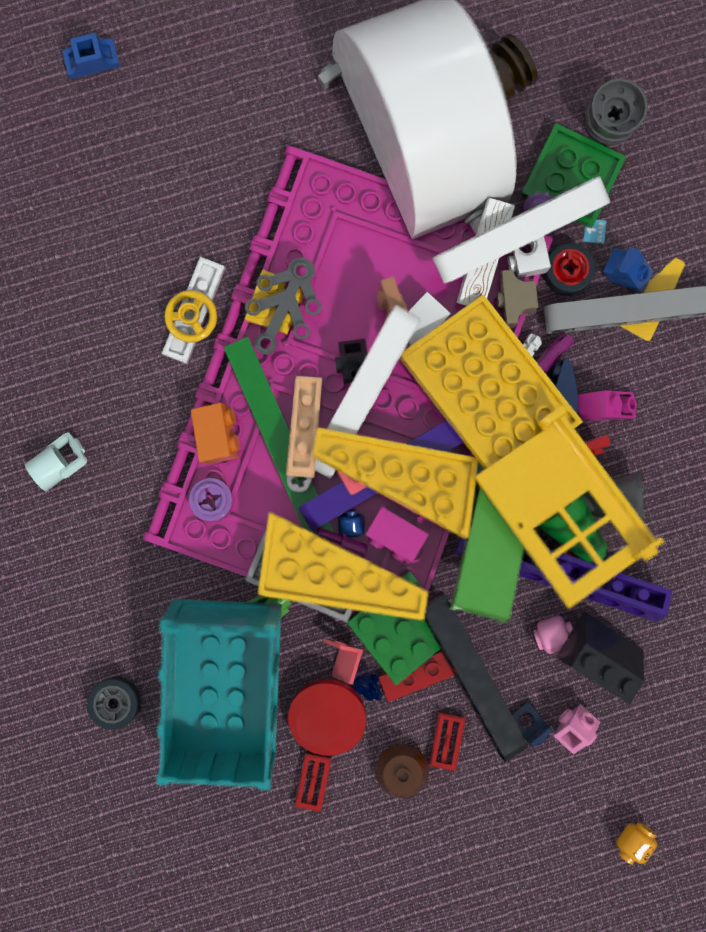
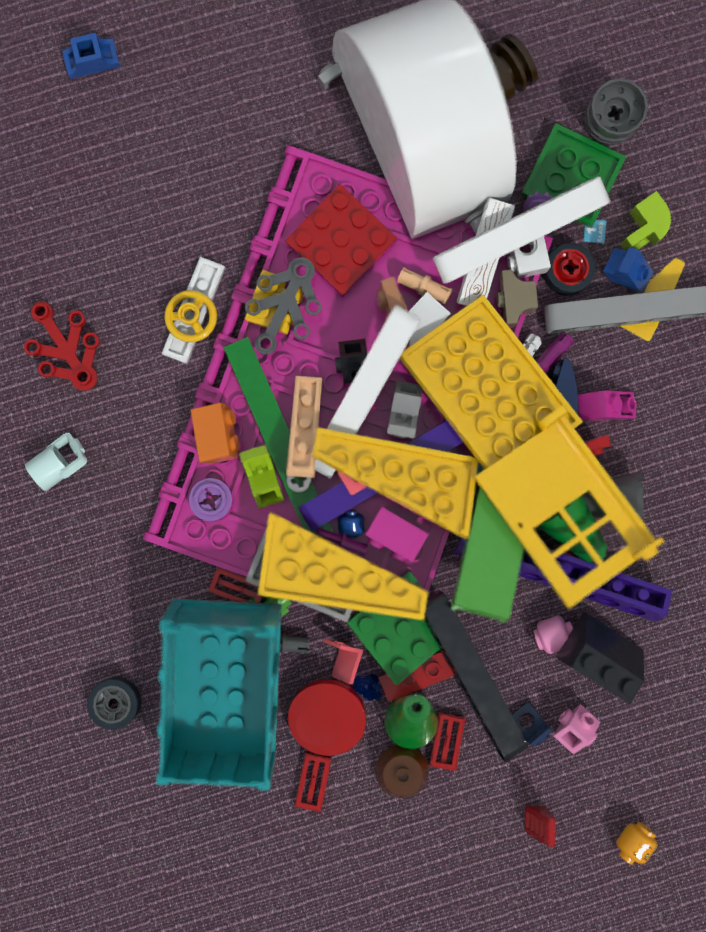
(66, 348): none -> red plant
(216, 580): none -> red tile
(262, 476): none -> lime brick
(294, 644): none -> dark grey axle
(341, 240): none -> red plate
(405, 410): none -> light grey brick
(411, 721): none -> green cone
(423, 285): none -> light nougat pin
(540, 824): none -> red slope
(652, 218): none -> lime brick

